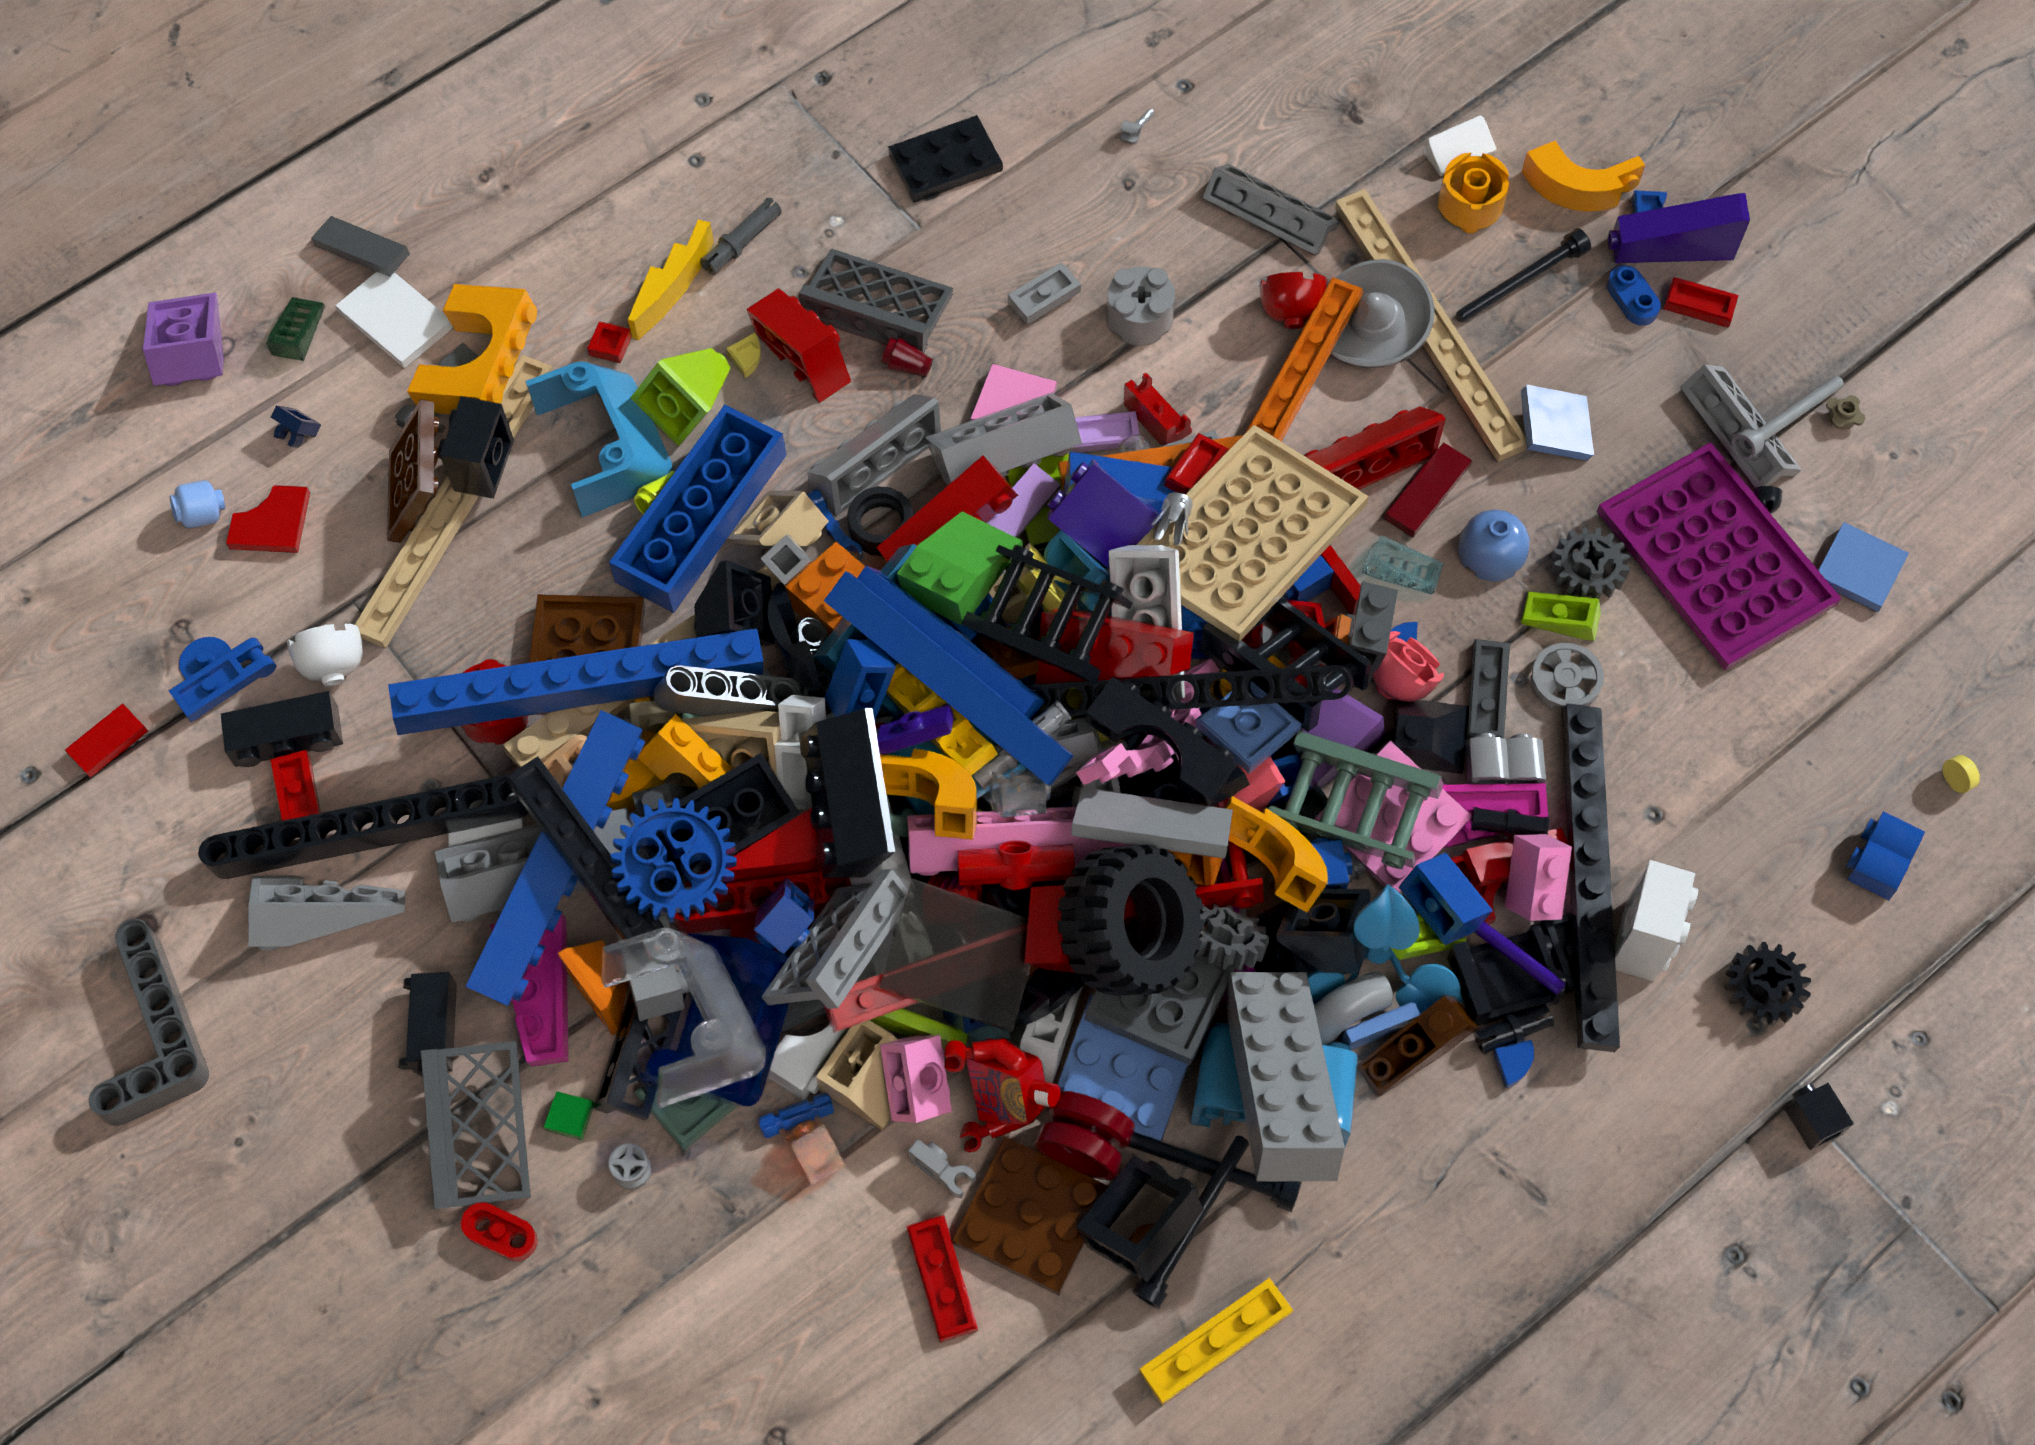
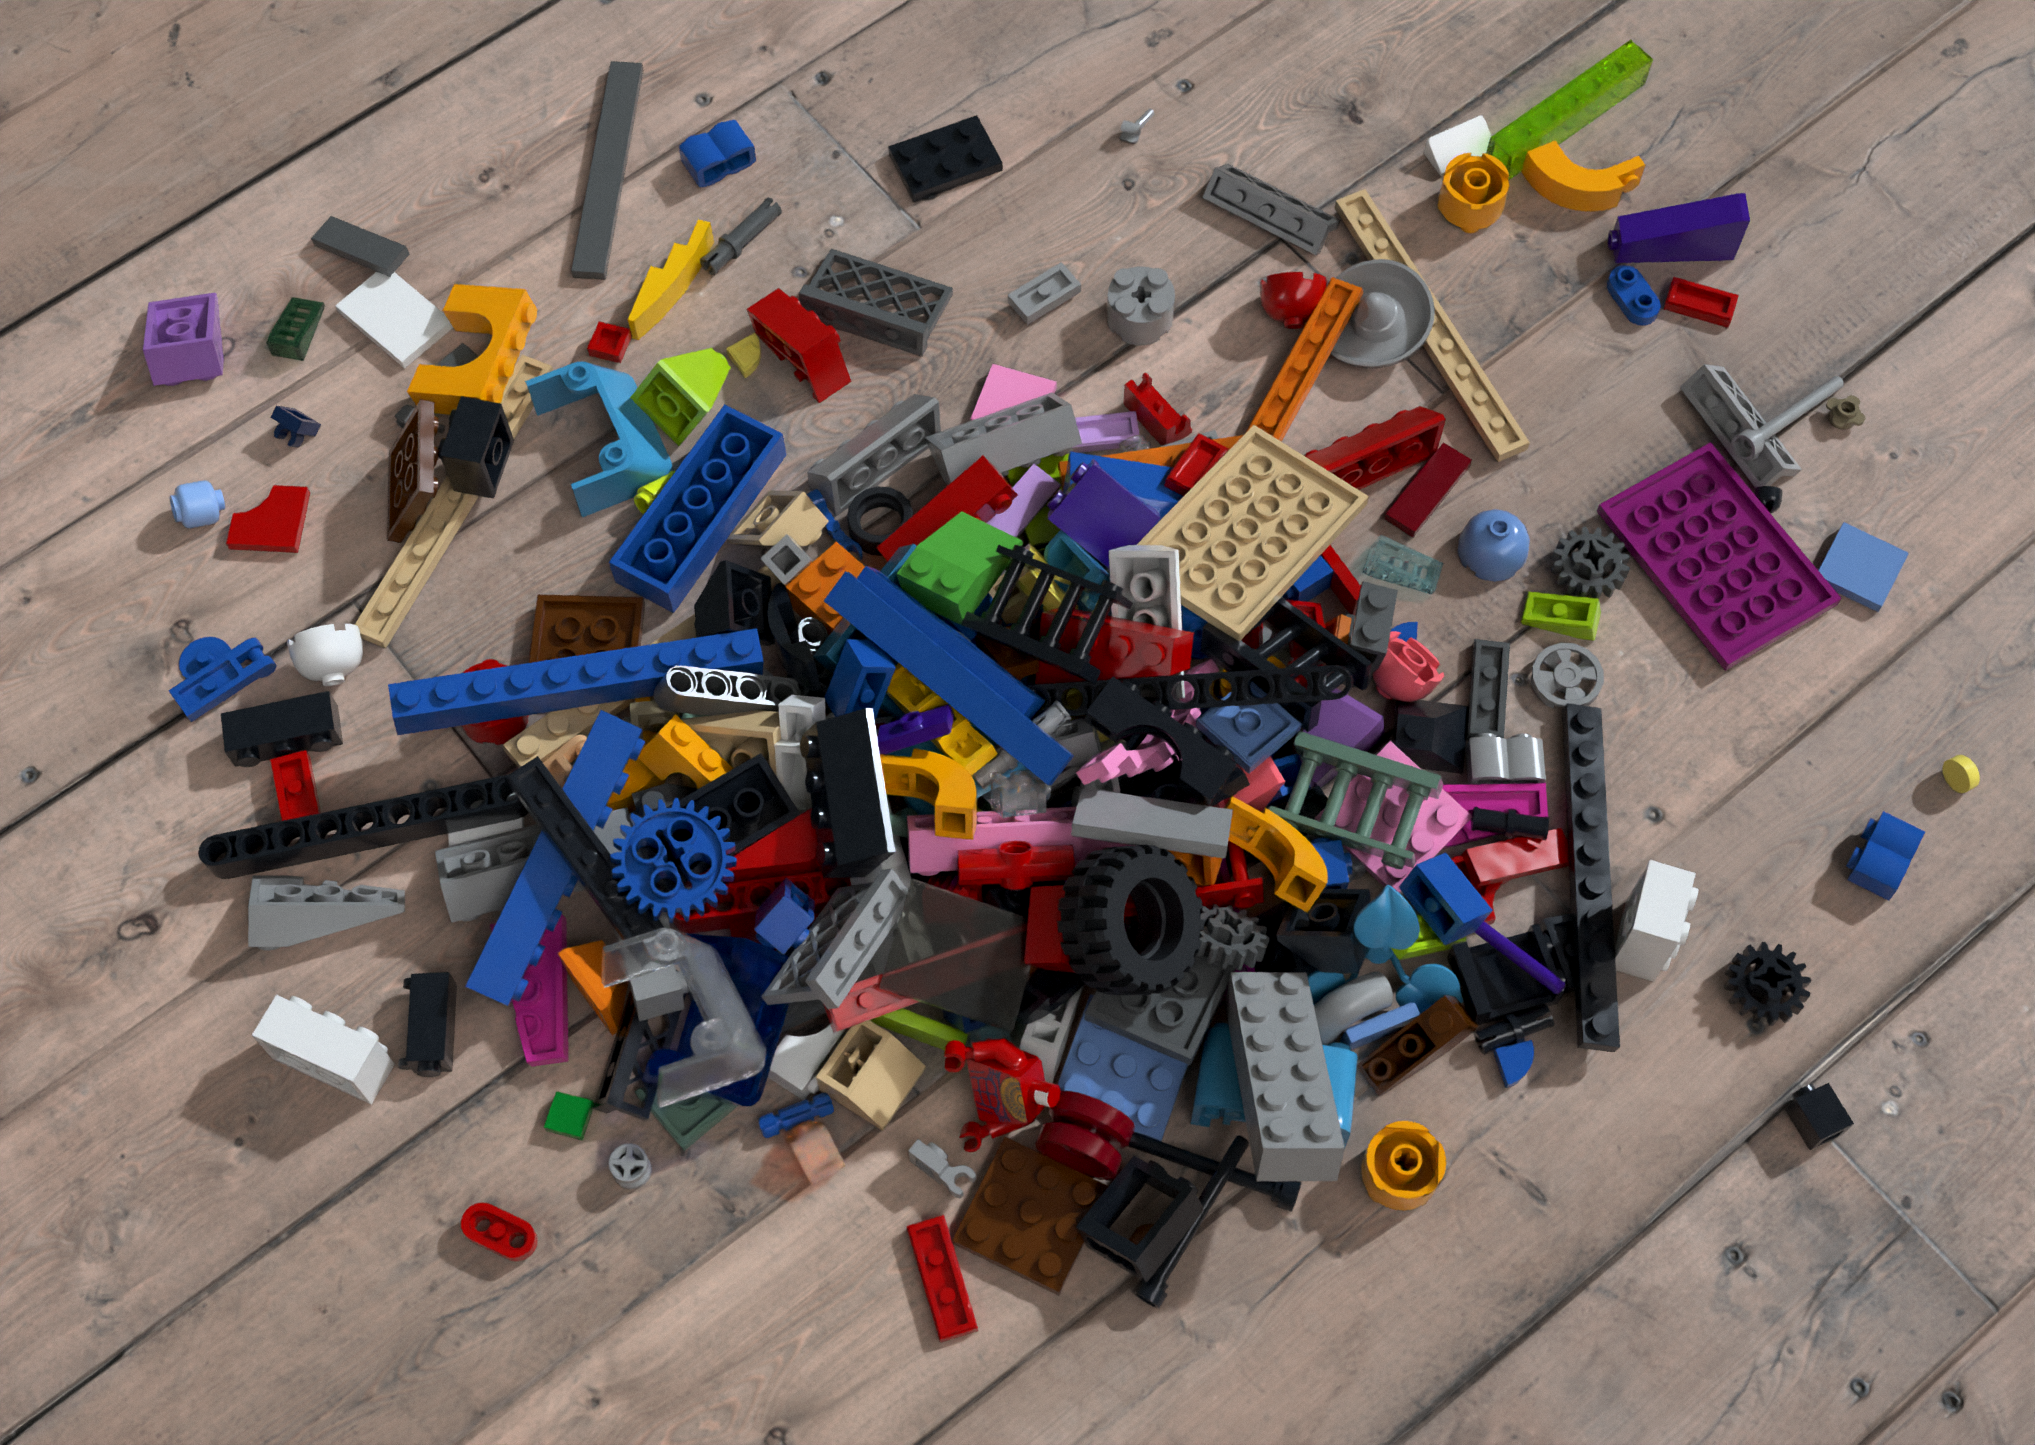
(106, 740): red tile -> none
(161, 1026): dark grey beam -> none
(324, 1047): none -> white brick
(440, 1124): dark grey fence -> none
(607, 171): none -> dark grey tile
(717, 153): none -> blue brick
(906, 358): dark red cone -> none
(916, 1078): bright pink brick -> none
(1174, 509): flat silver piece -> none
(1215, 1341): yellow plate -> none
(1421, 1155): none -> light orange brick
(1538, 877): bright pink brick -> none
(1557, 422): tile -> none
(1572, 106): none -> clear neon green brick
(1574, 245): black piece -> none
(1647, 200): blue tile -> none

